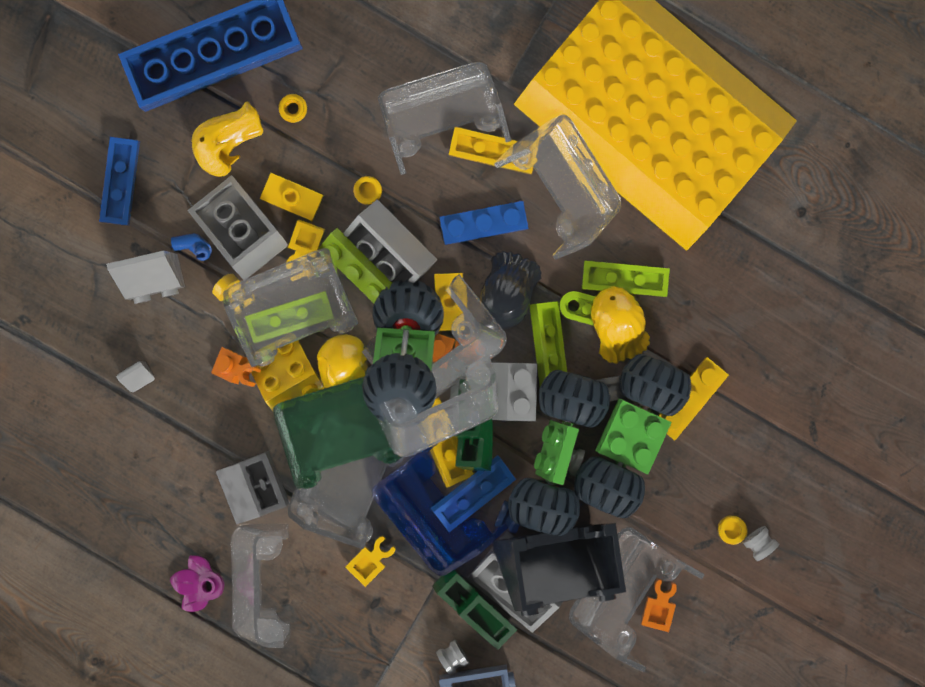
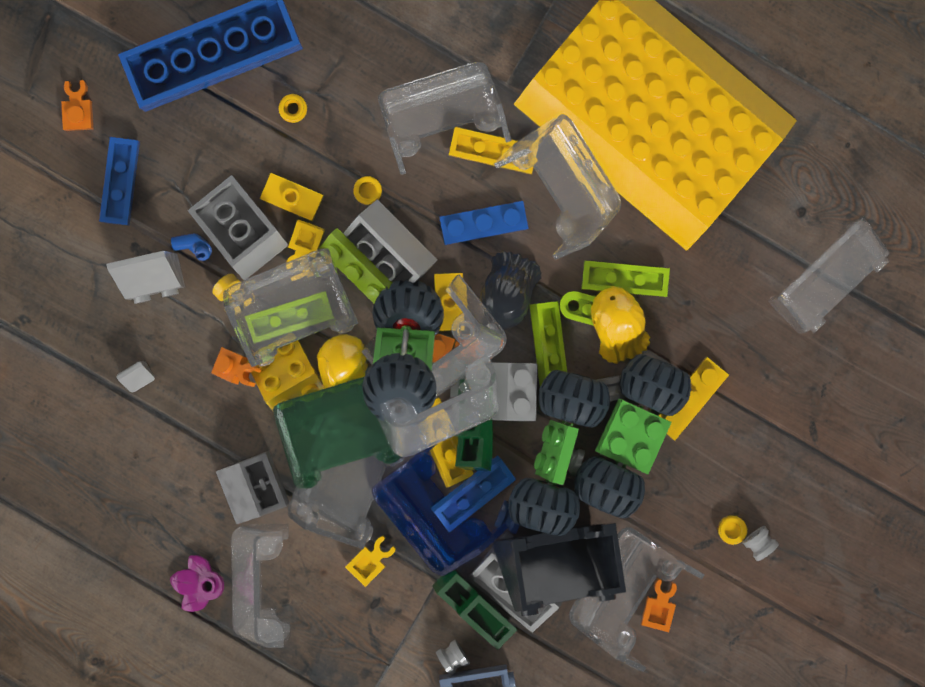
(77, 112): none -> orange plate
(220, 135): yellow piece -> none
(831, 277): none -> clear windscreen

